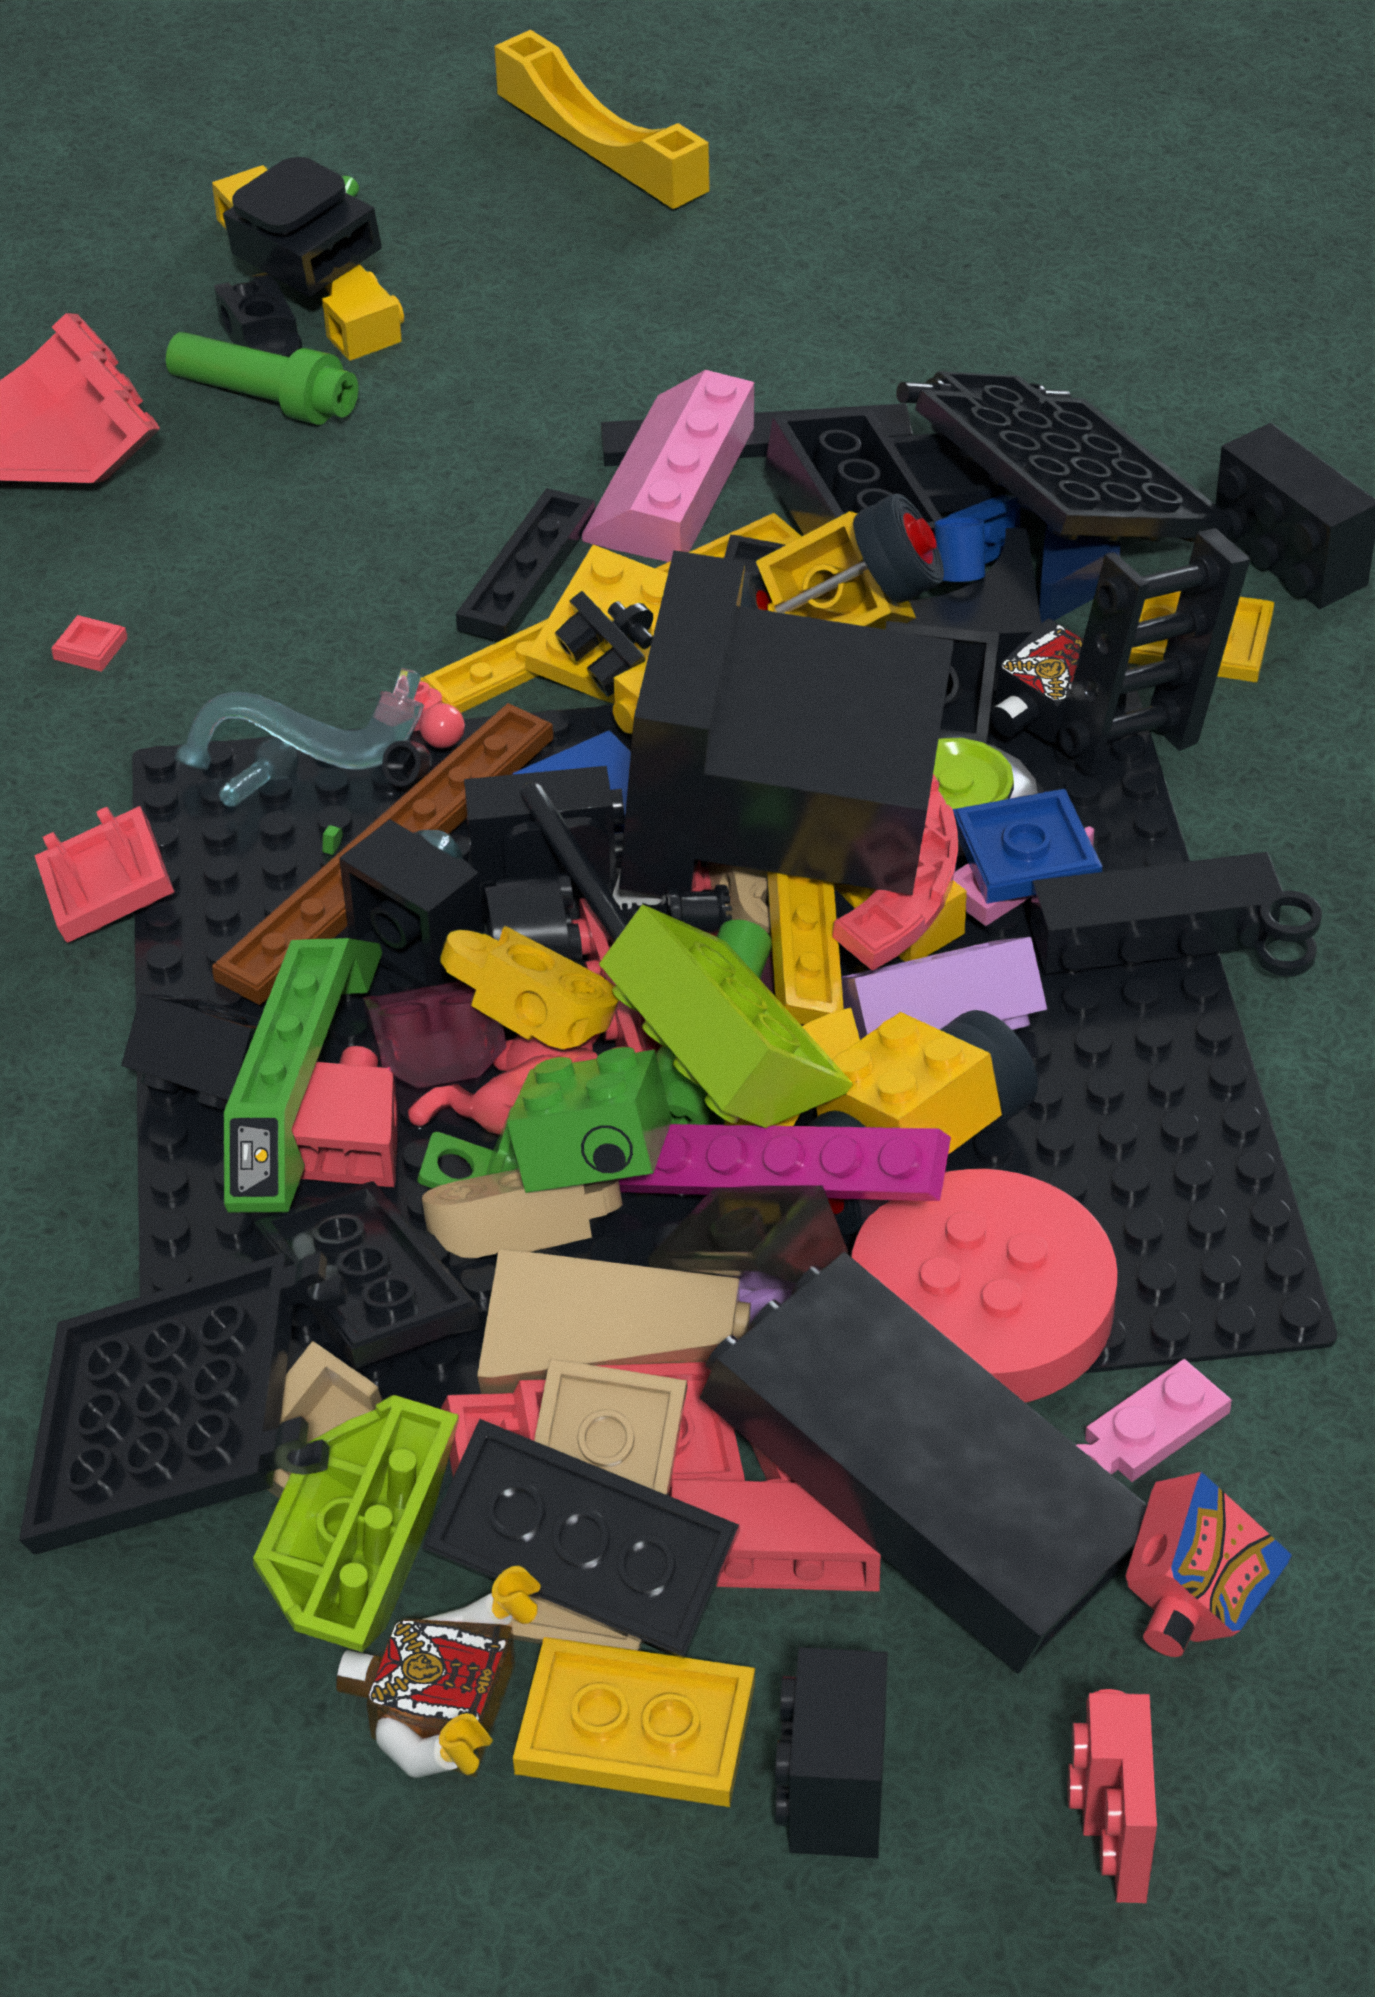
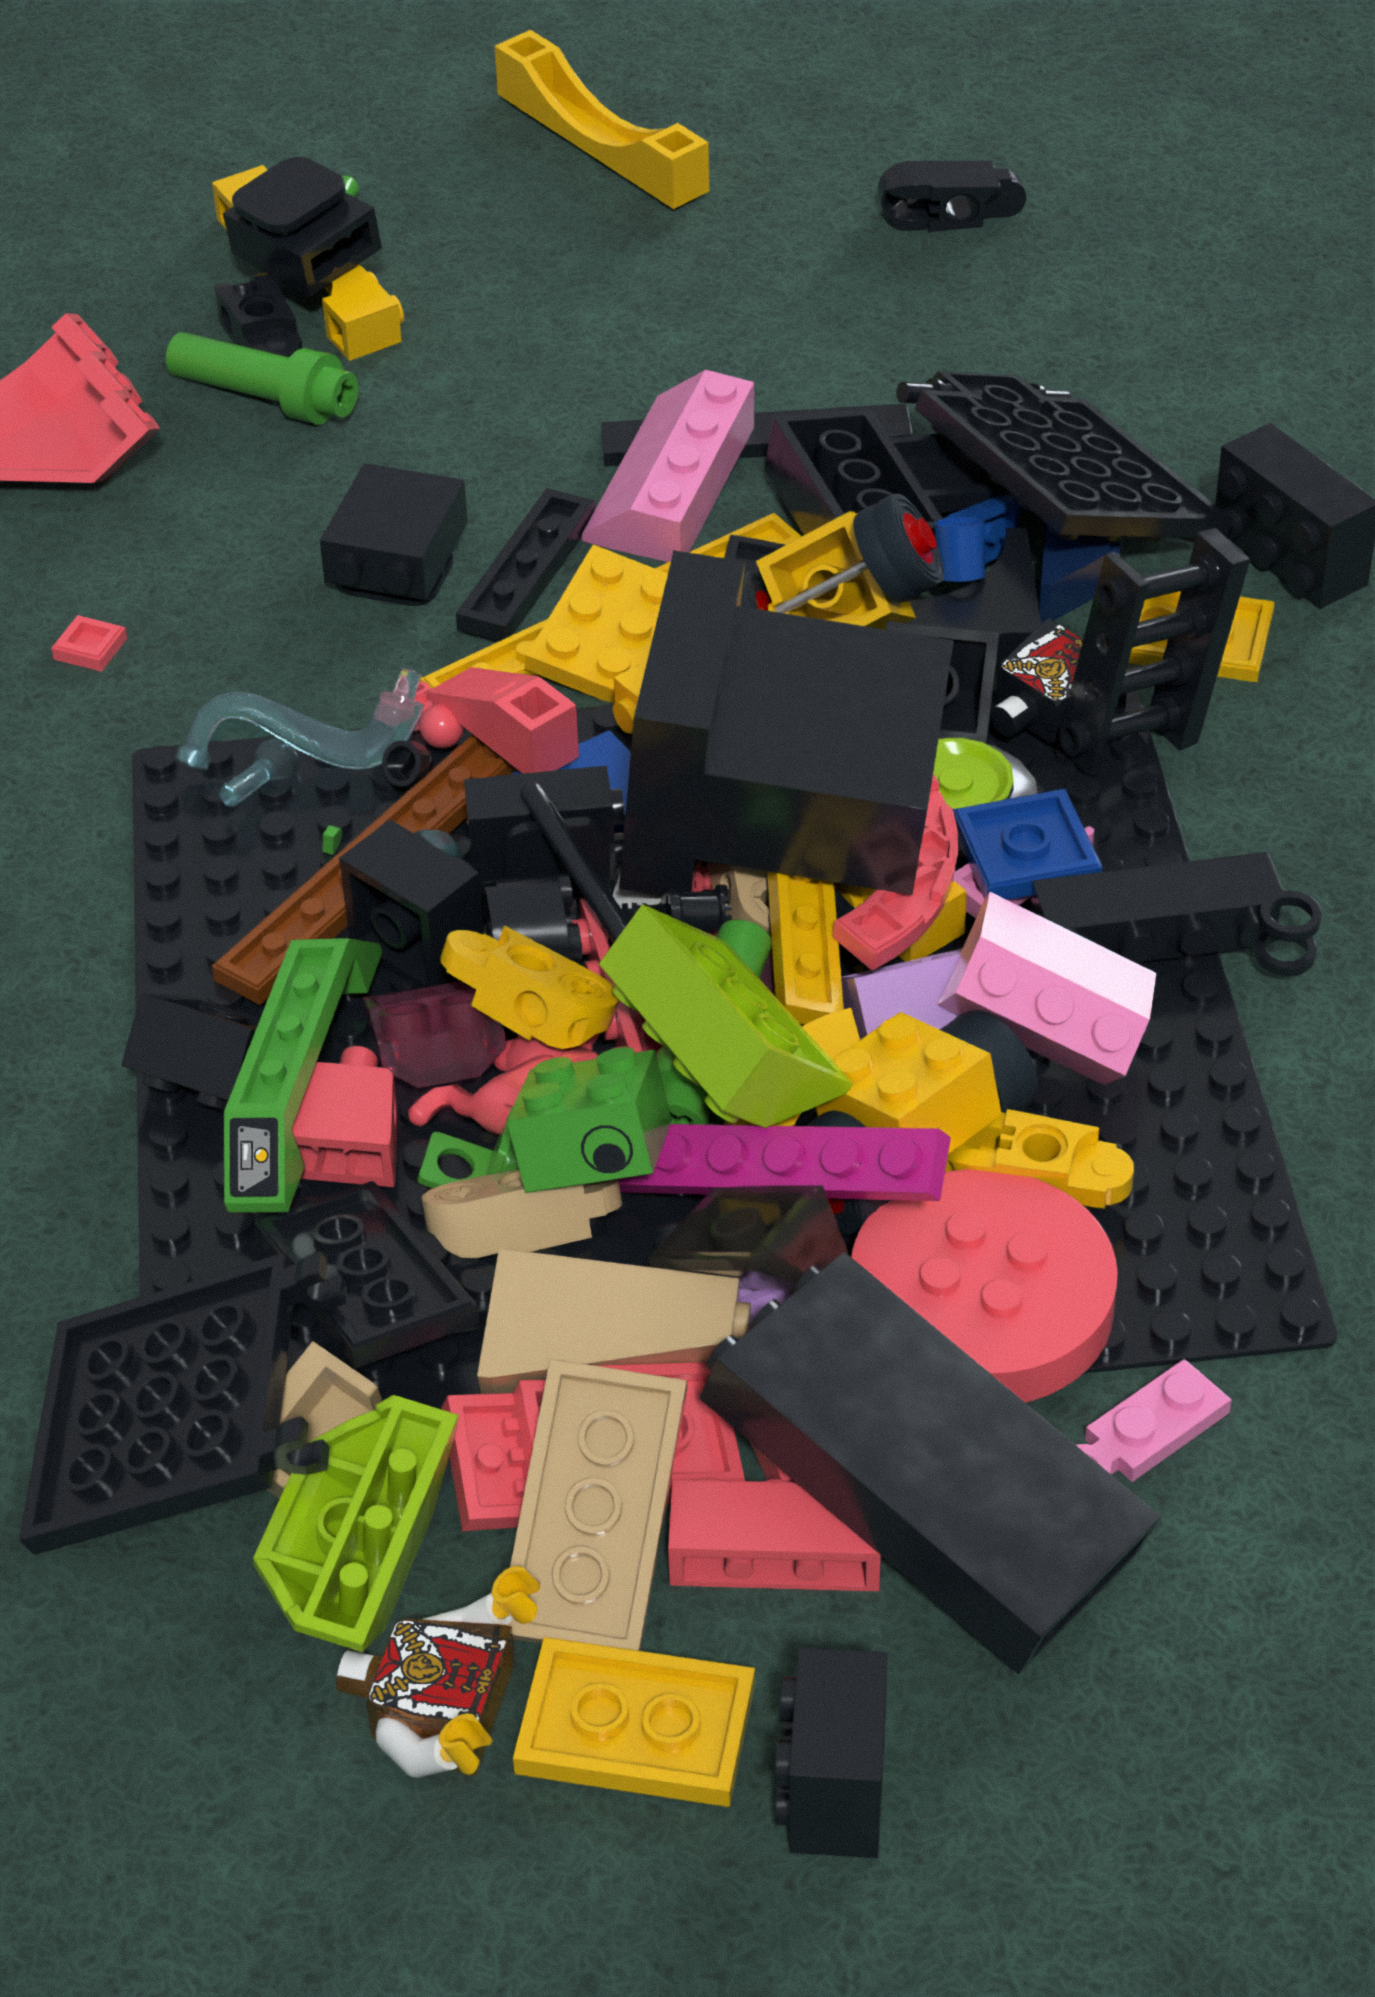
(102, 873): coral plate -> none
(394, 535): none -> black brick
(513, 716): none -> coral slope
(585, 1536): black tile -> none
(616, 639): black hips -> none
(923, 194): none -> black piece
(1052, 1152): none -> yellow piece
(1053, 990): none -> bright pink slope
(1116, 1787): coral plate -> none
(1200, 1564): torso -> none

